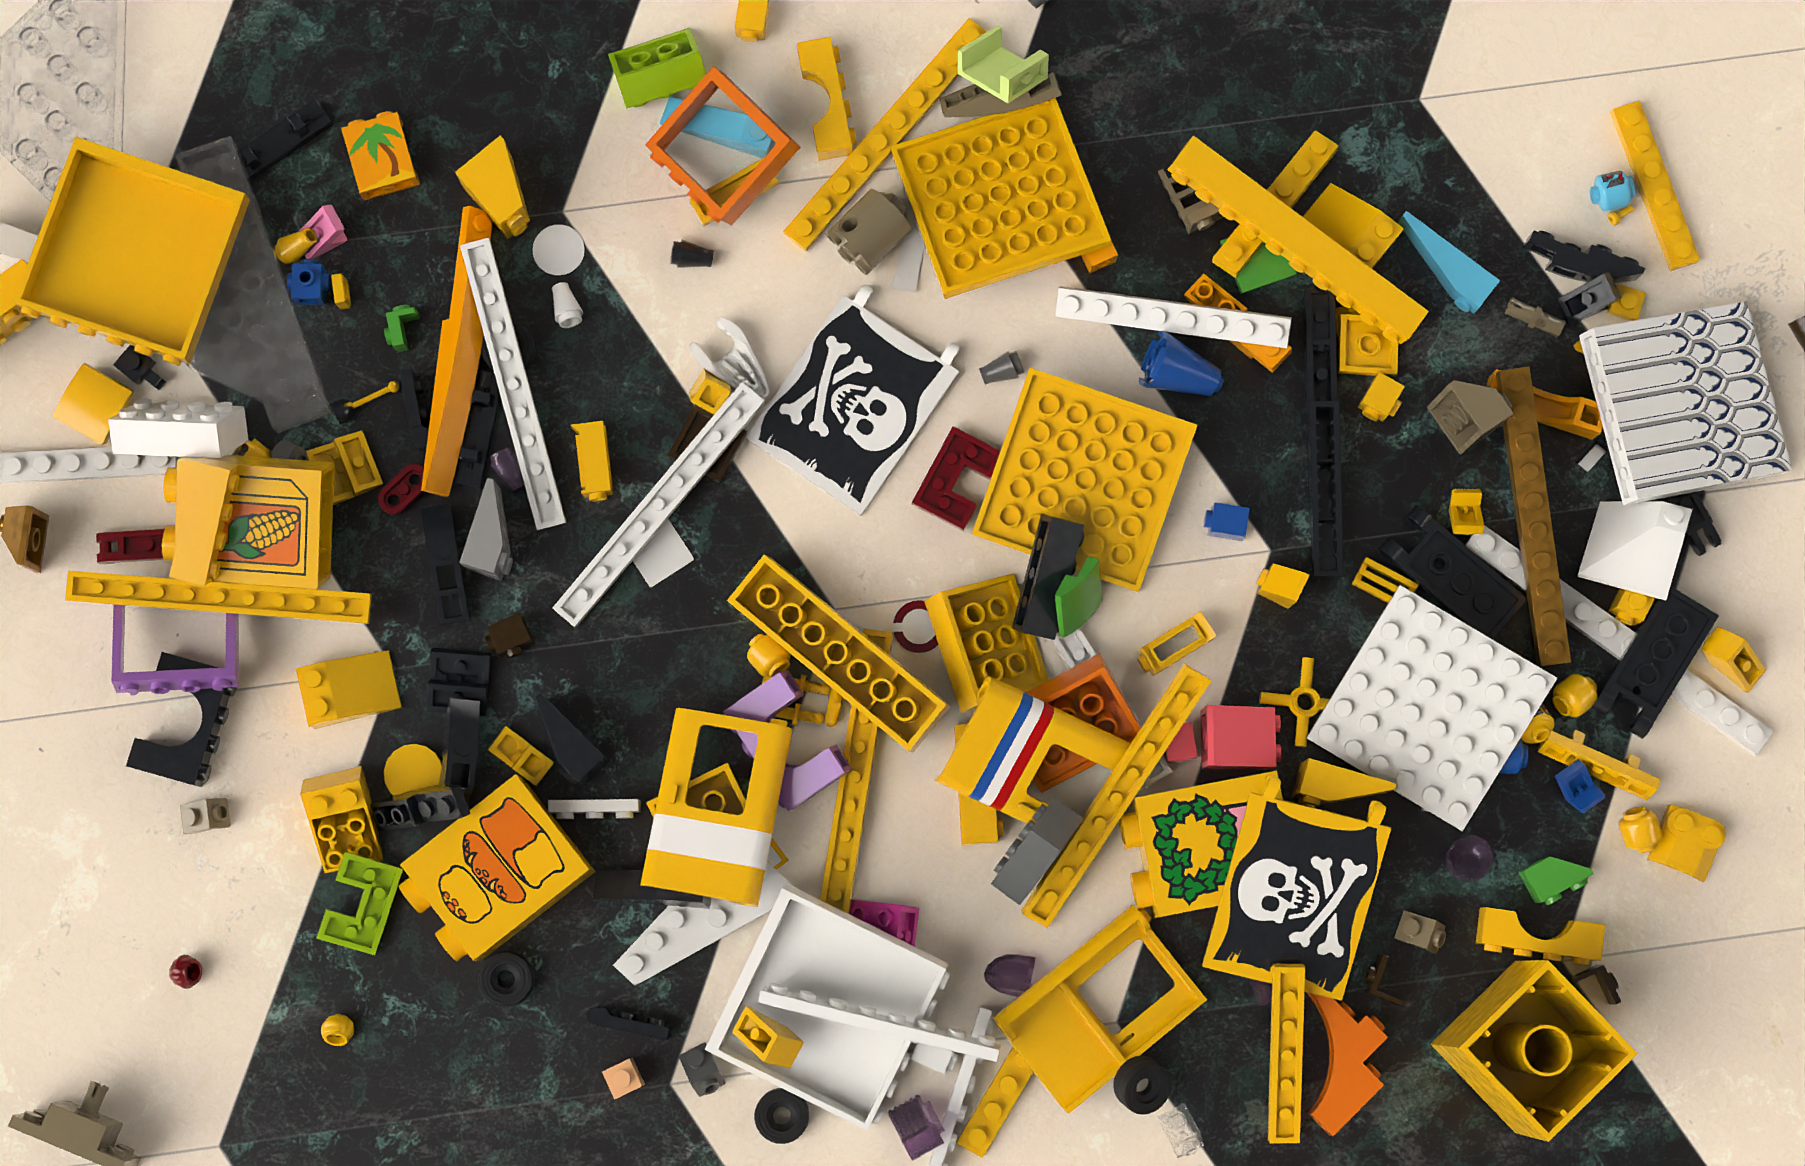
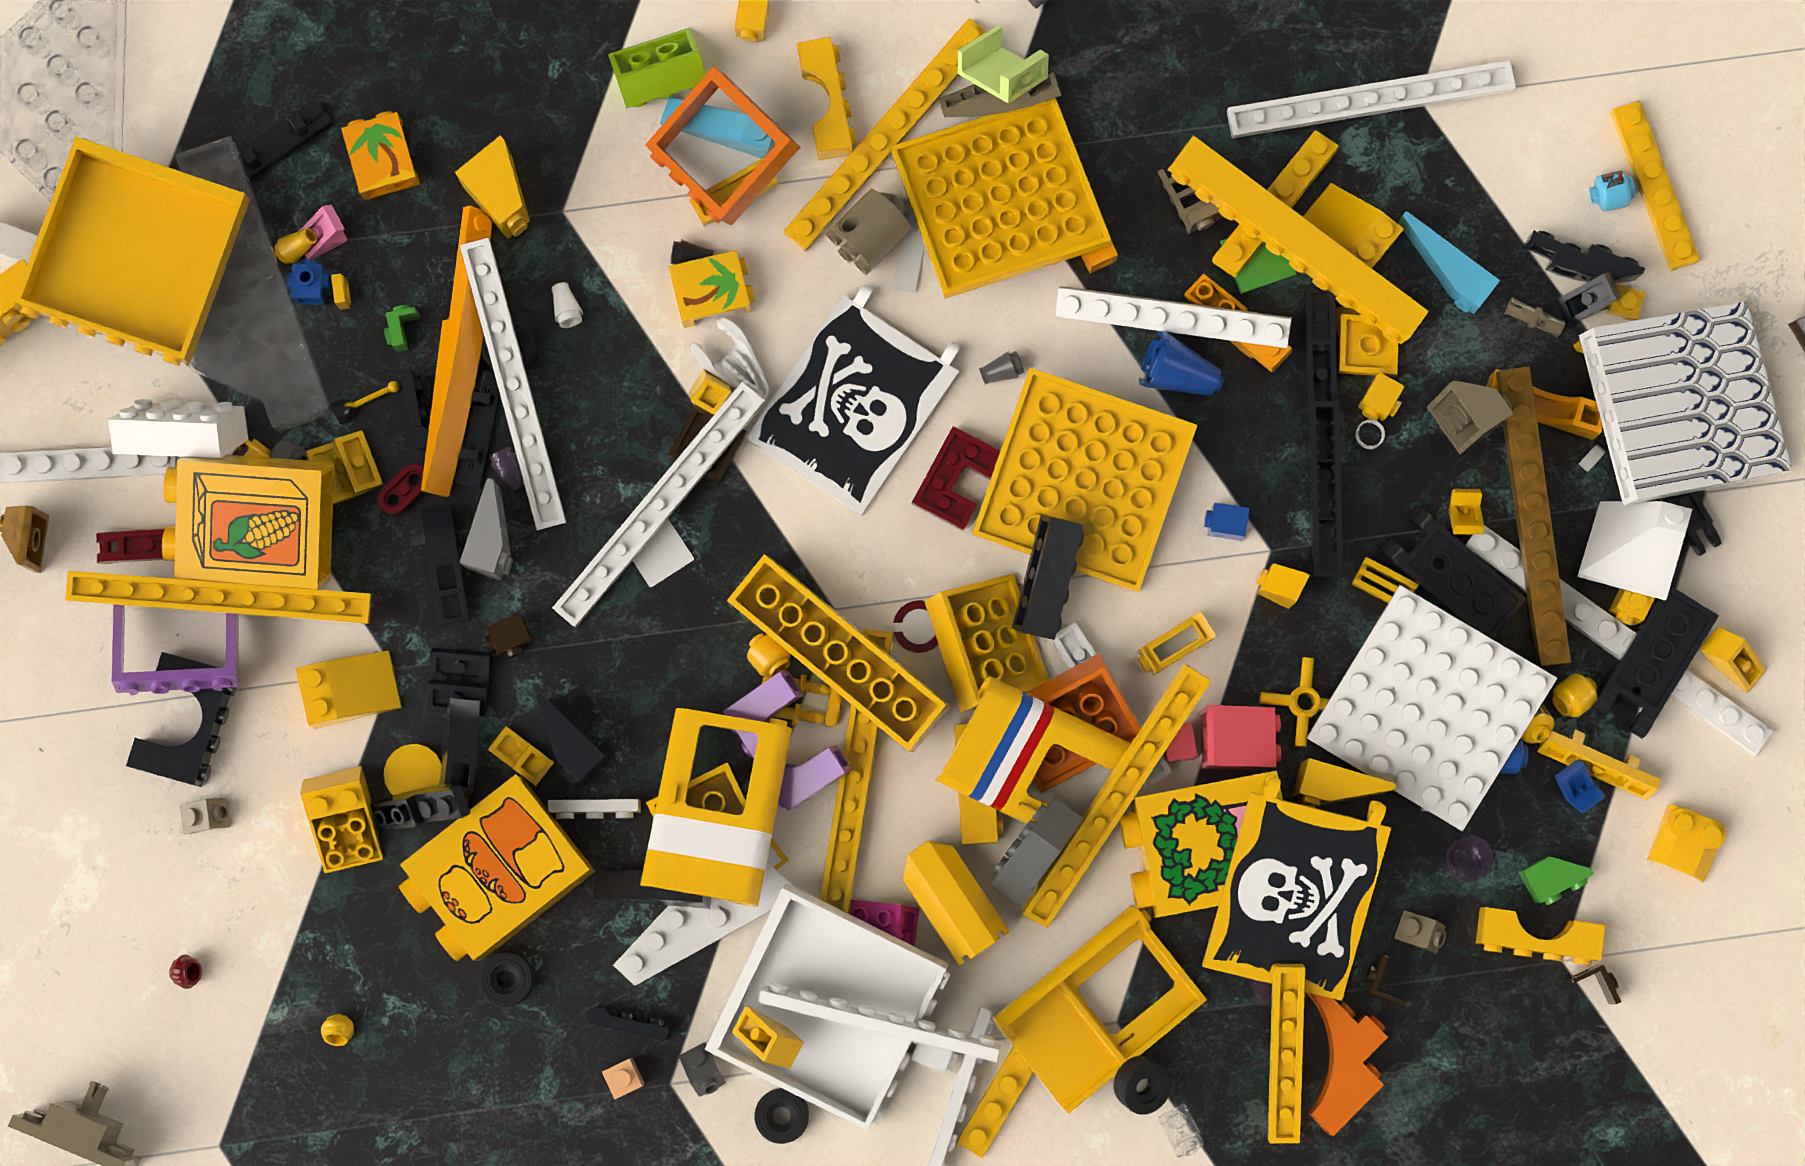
(91, 401): yellow slope -> none
(138, 367): black plate -> none
(204, 521): yellow brick -> none
(379, 886): lime plate -> none
(558, 249): white sticker -> none
(593, 460): yellow window -> none
(711, 286): none -> yellow panel
(917, 1126): clear purple brick -> none
(952, 900): none -> yellow brick
(1010, 974): clear purple brick -> none
(1078, 597): bright green slope -> none
(1364, 445): none -> white axle
(1371, 99): none -> white plate
(1534, 1049): yellow brick -> none
(1614, 218): yellow piece -> none
(1640, 829): yellow head -> none

